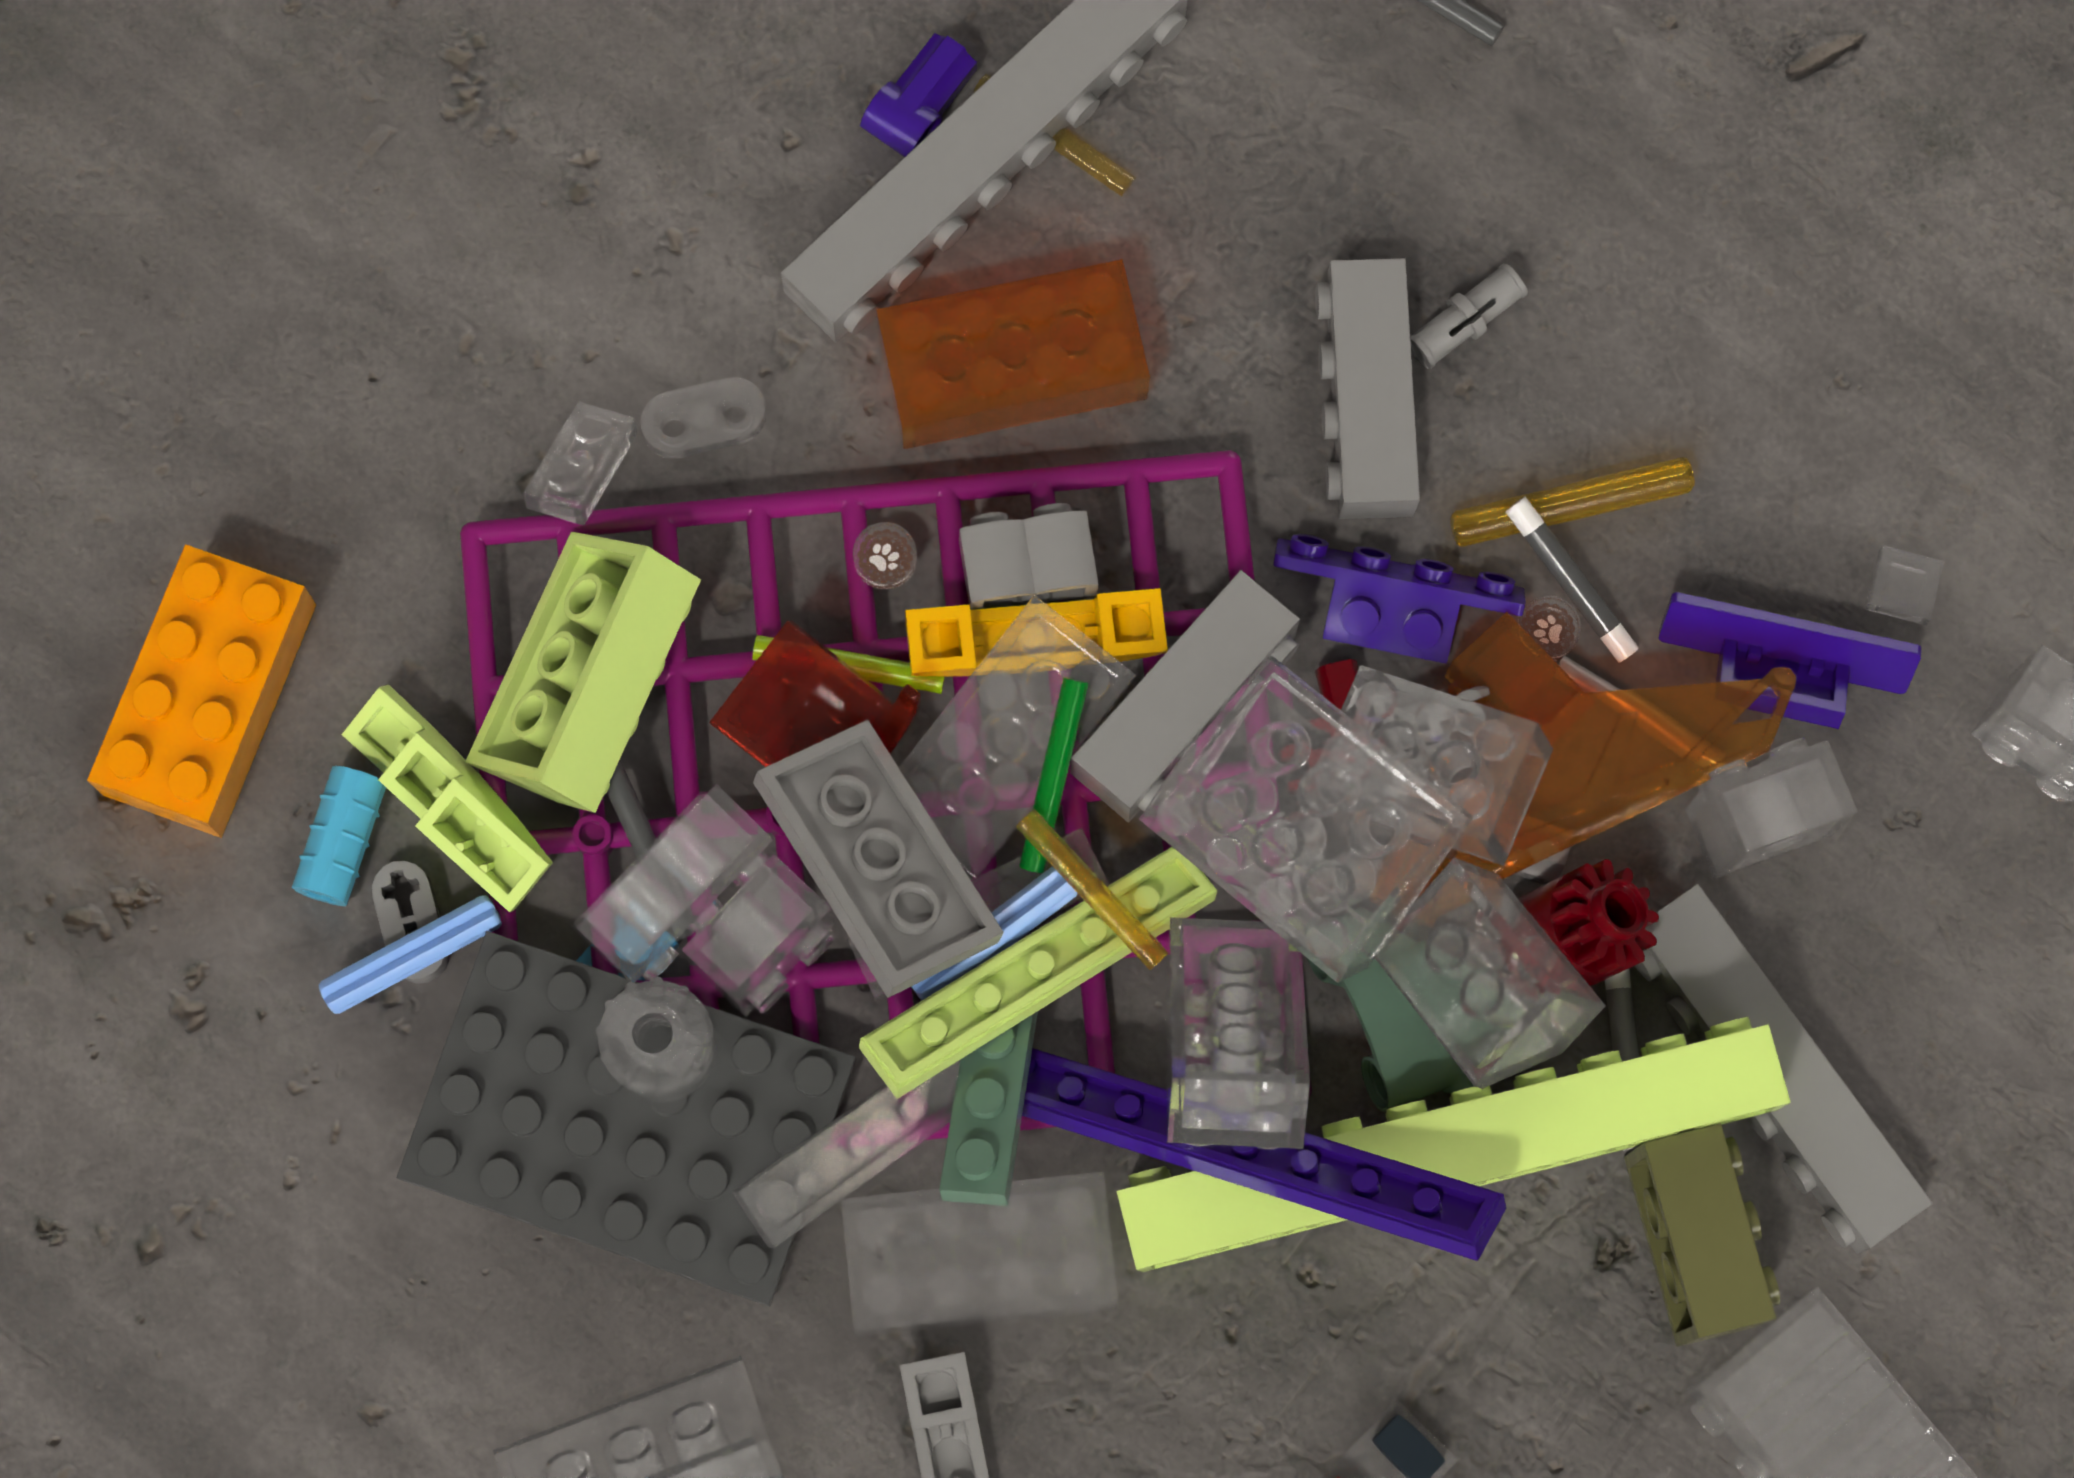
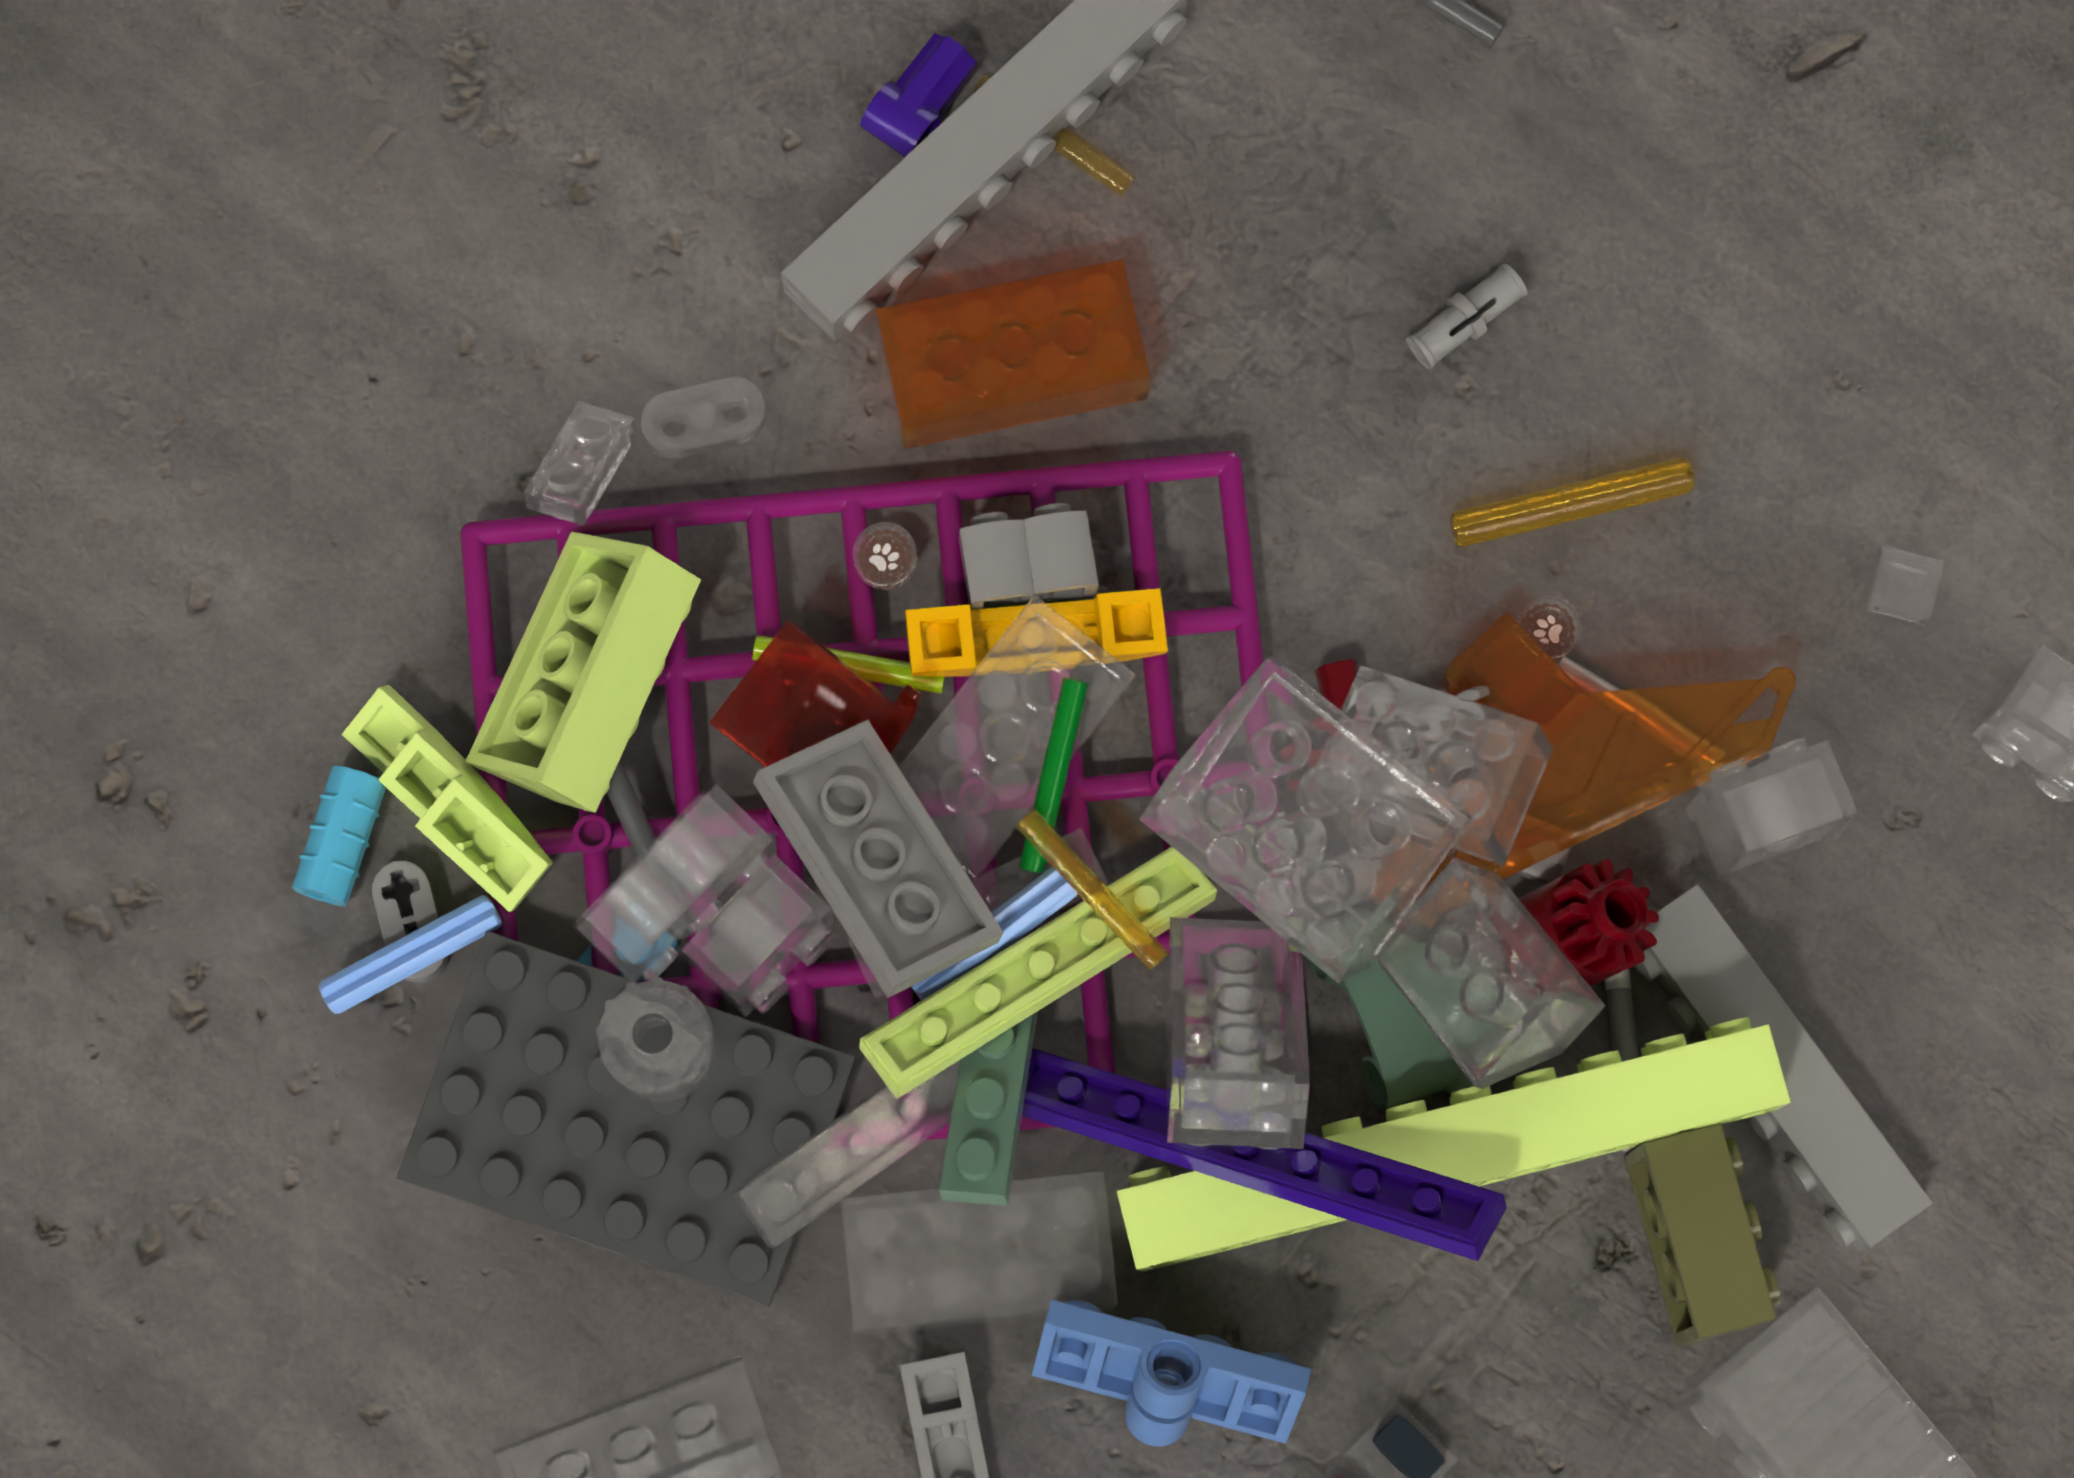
(202, 691): light orange brick -> none
(1169, 1374): none -> medium blue plate
(1183, 695): light grey brick -> none
(1370, 389): light grey brick -> none
(1393, 602): dark purple bracket -> none
(1572, 579): dark grey bar -> none
(1817, 653): dark purple bracket -> none

